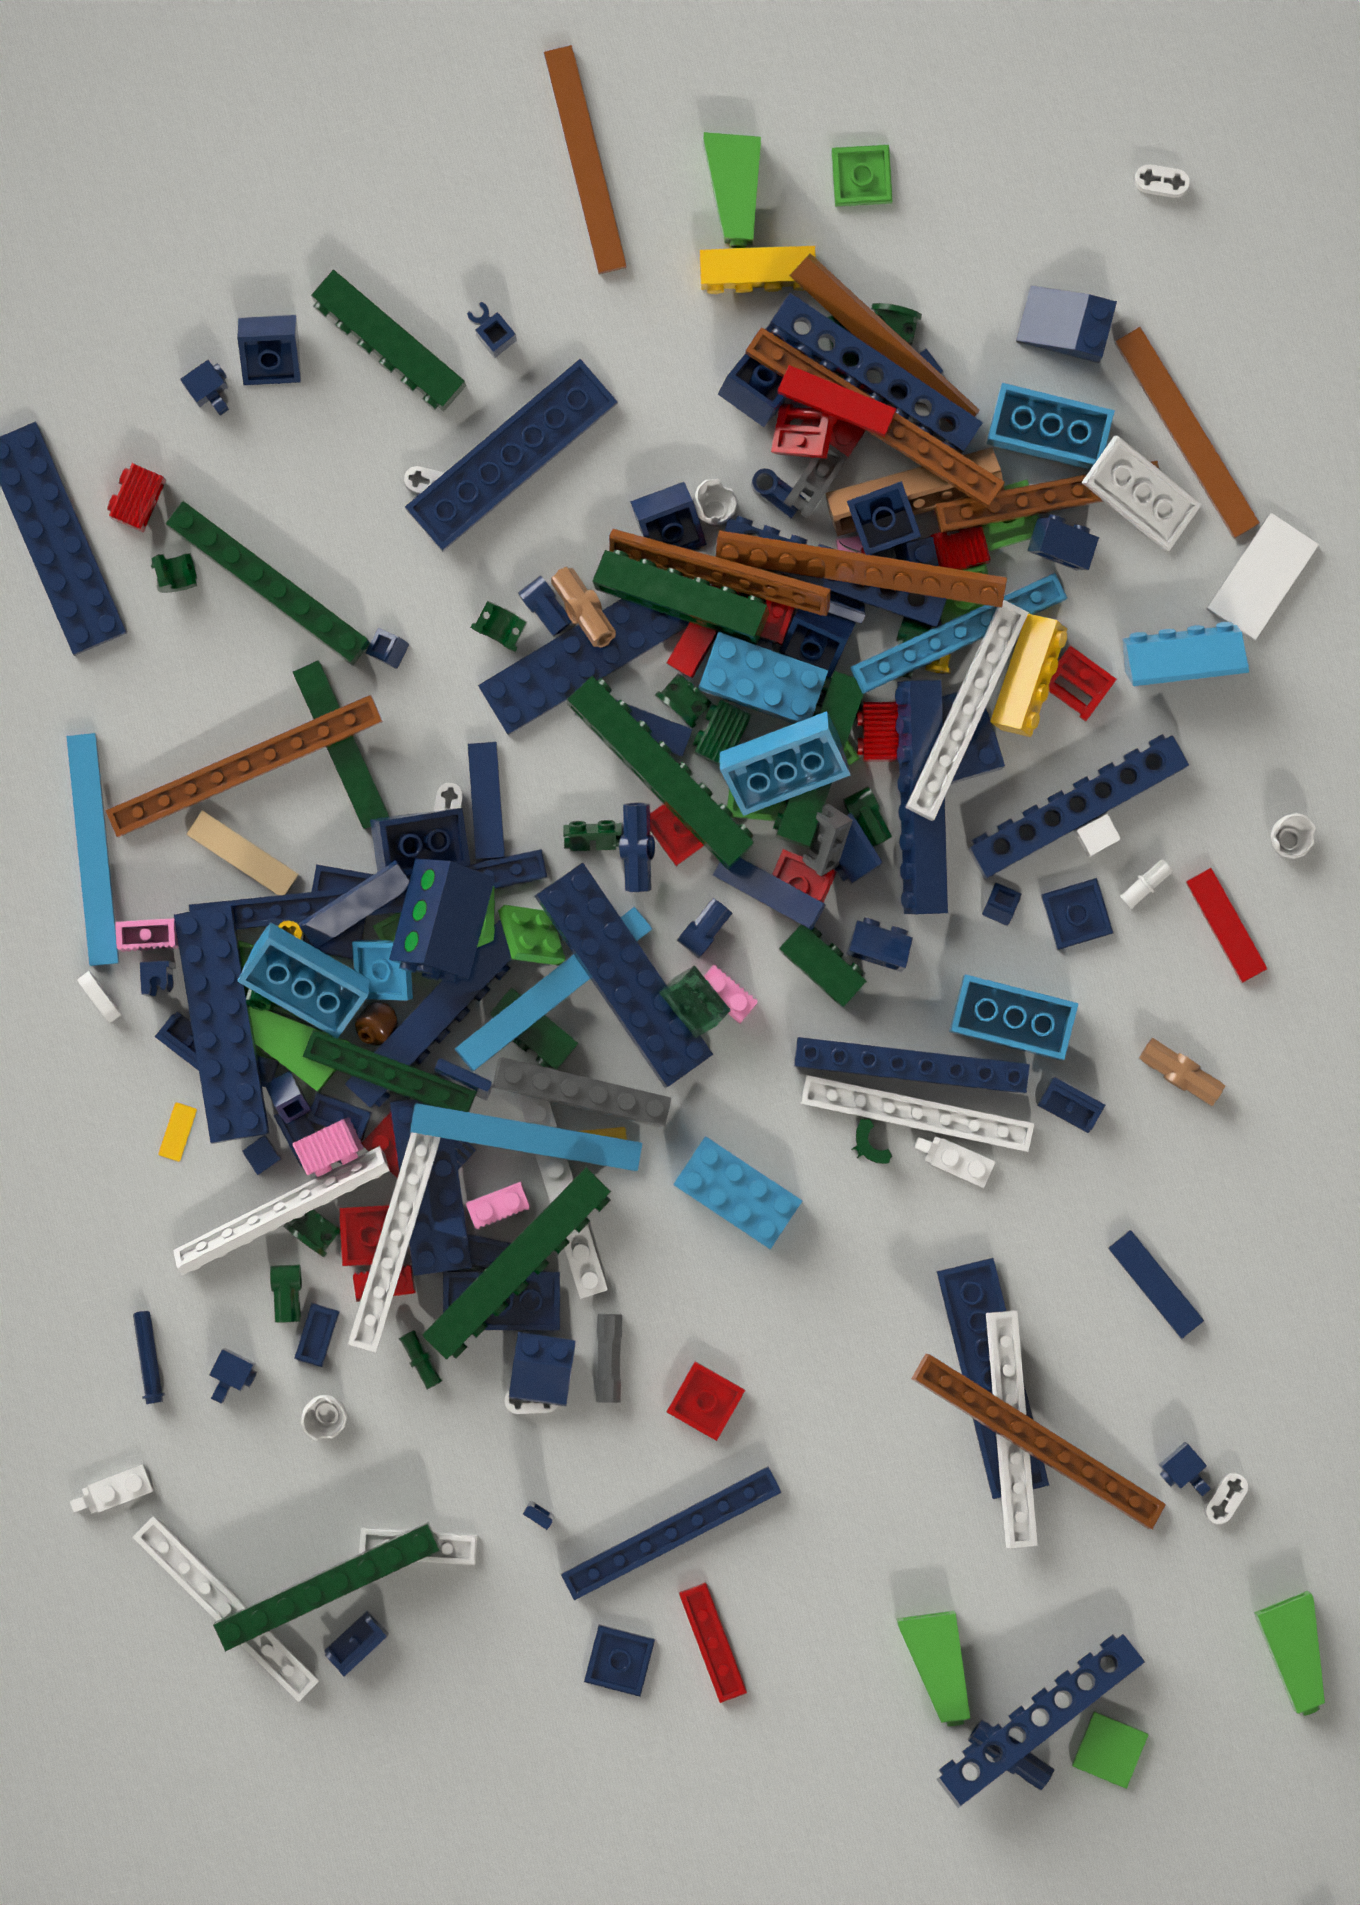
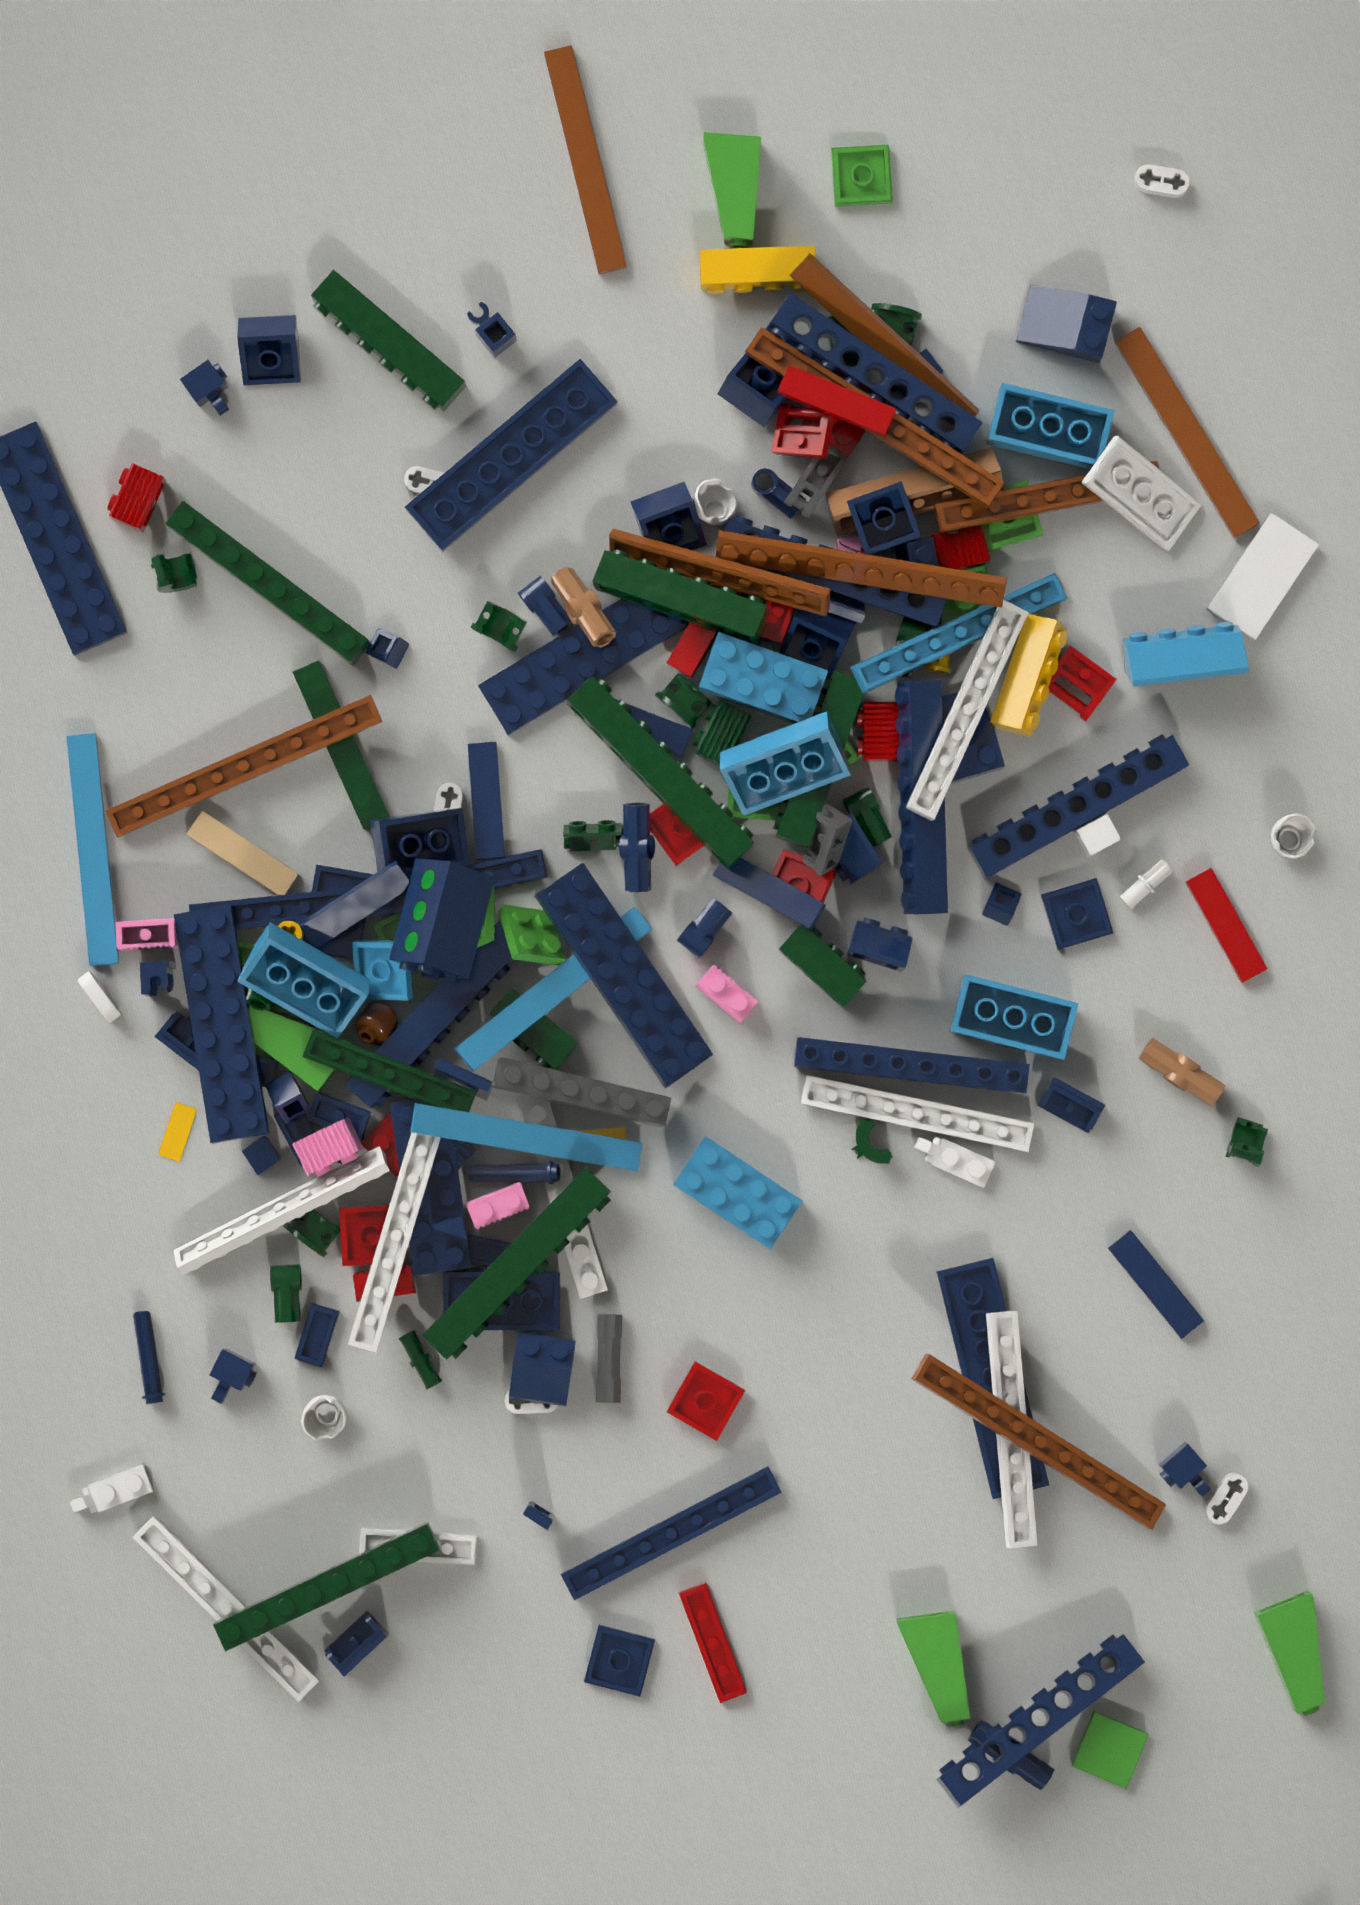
(515, 1172): none -> dark blue axle
(695, 1001): clear green brick -> none
(1063, 543): dark blue brick -> none
(1247, 1141): none -> dark green piece

